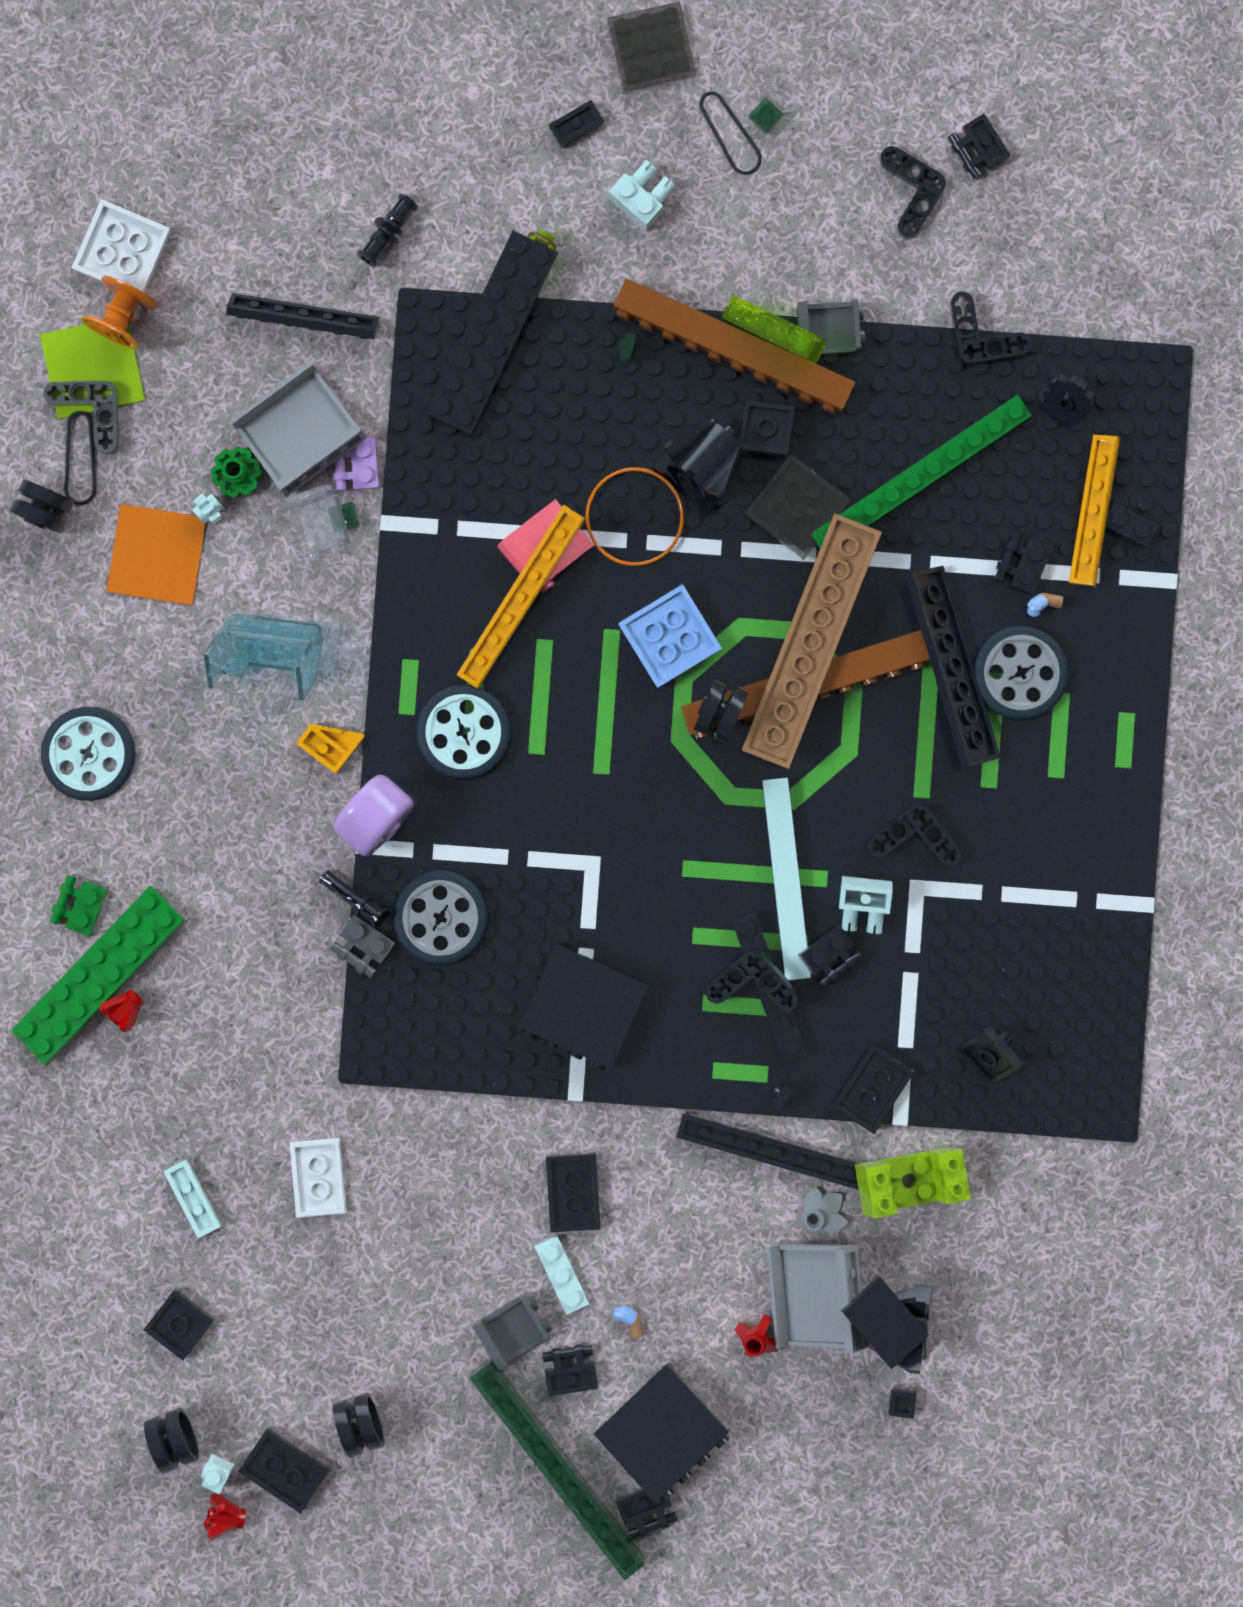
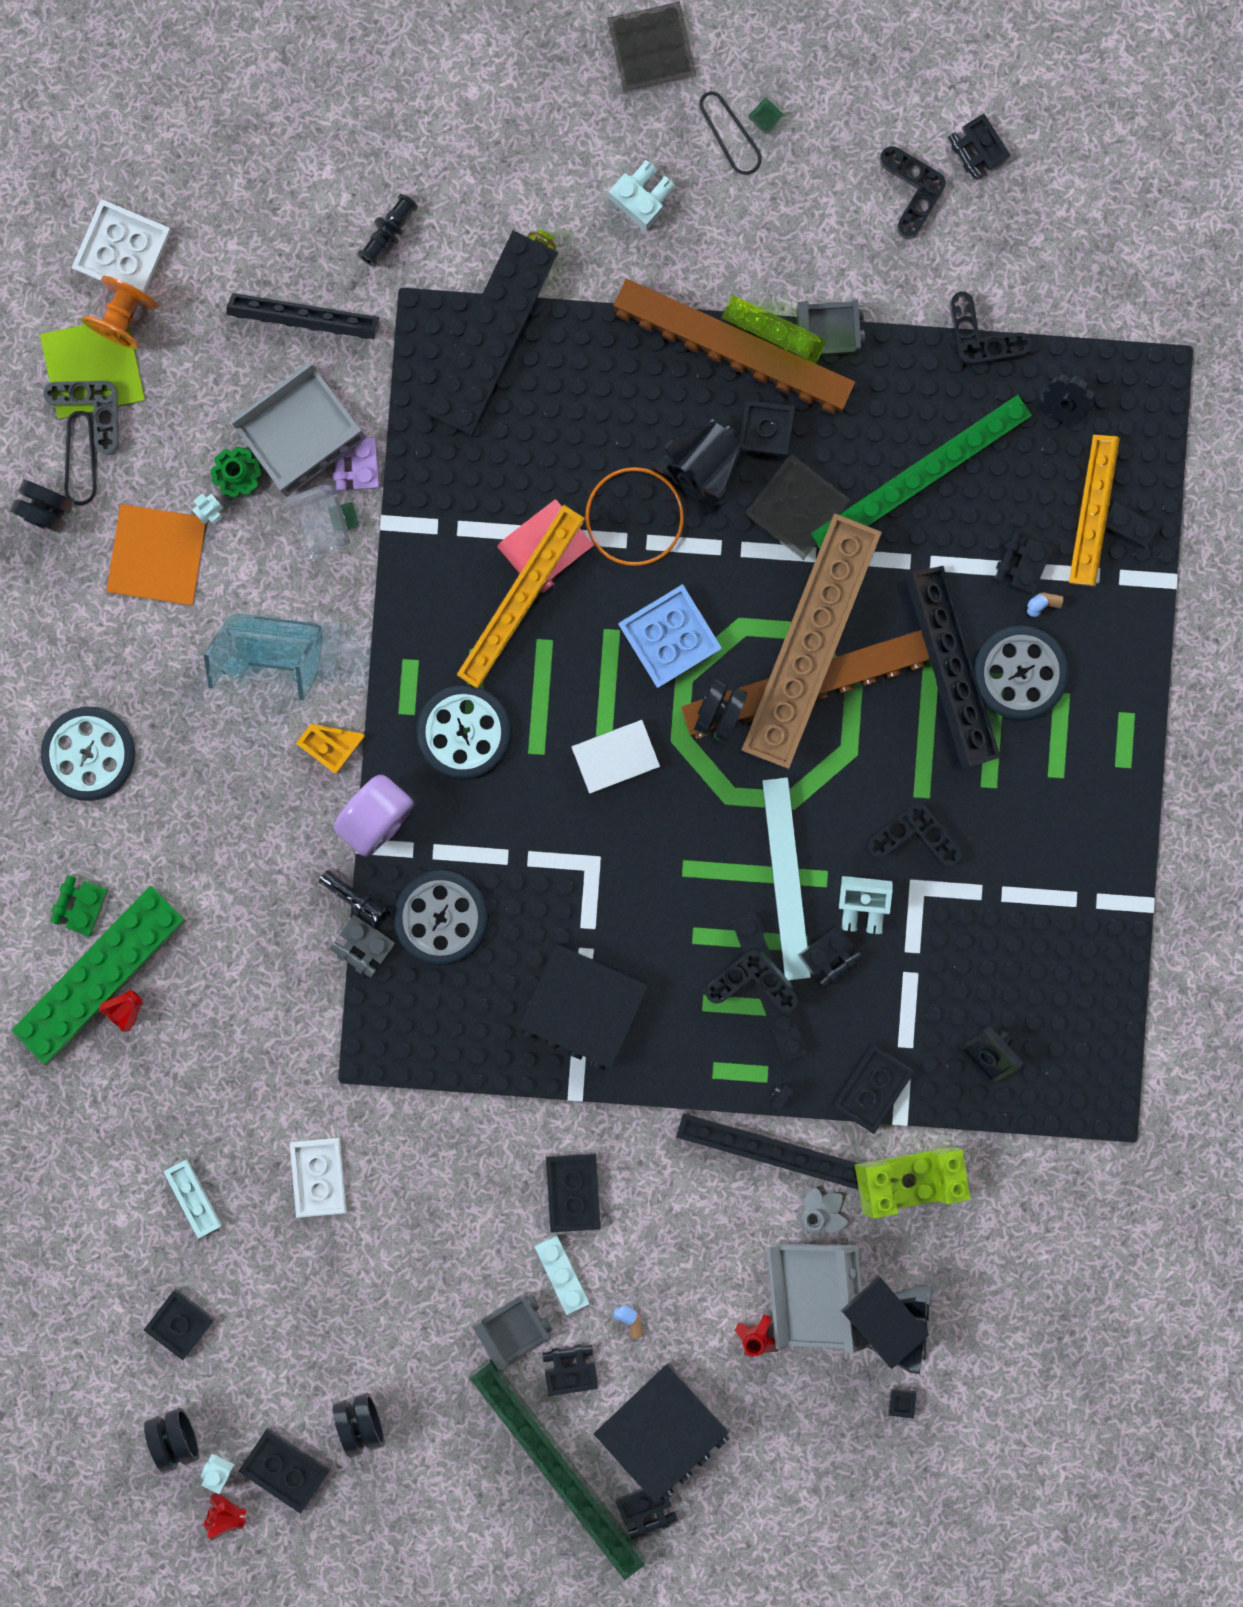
(576, 124): black plate -> none
(615, 756): none -> white tile
(626, 348): clear green plate -> none

